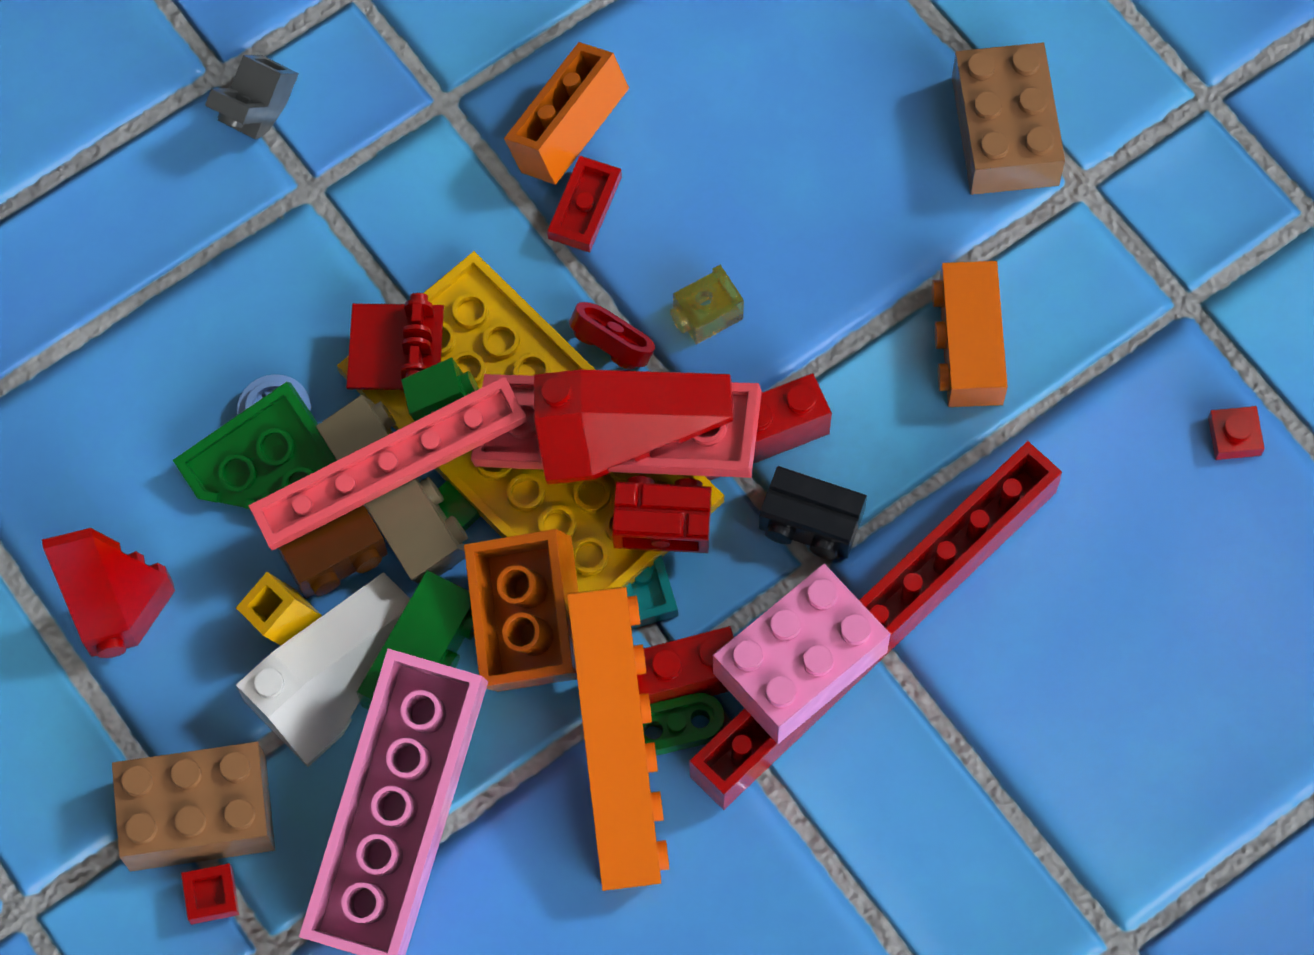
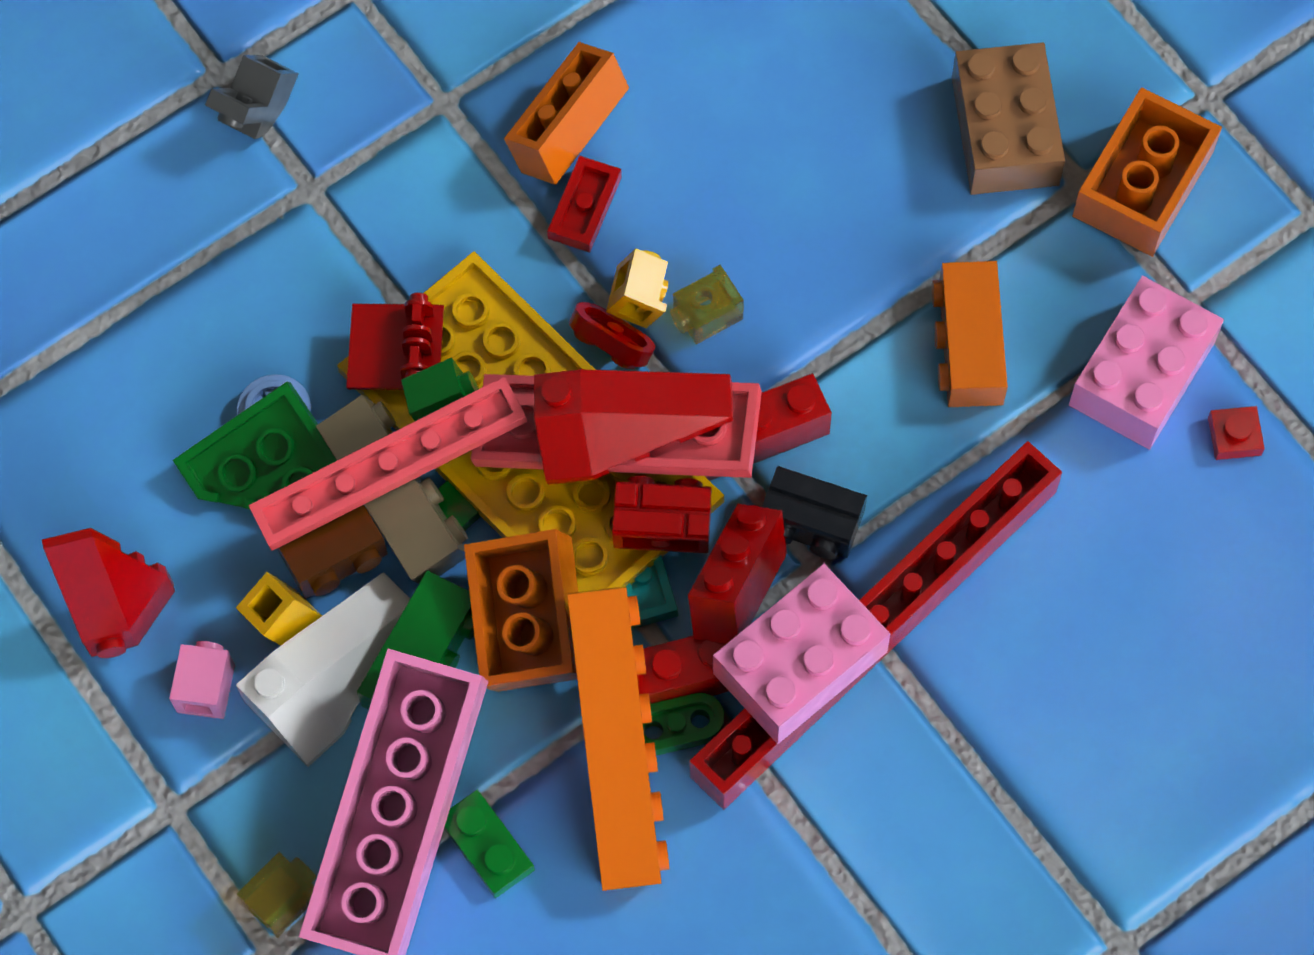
(193, 806): medium nougat brick -> none
(202, 680): none -> bright pink brick
(210, 894): red plate -> none
(279, 893): none -> clear yellow brick
(487, 844): none -> green plate
(639, 288): none -> yellow brick
(737, 573): none -> red brick
(1145, 362): none -> bright pink brick
(1146, 171): none -> orange brick

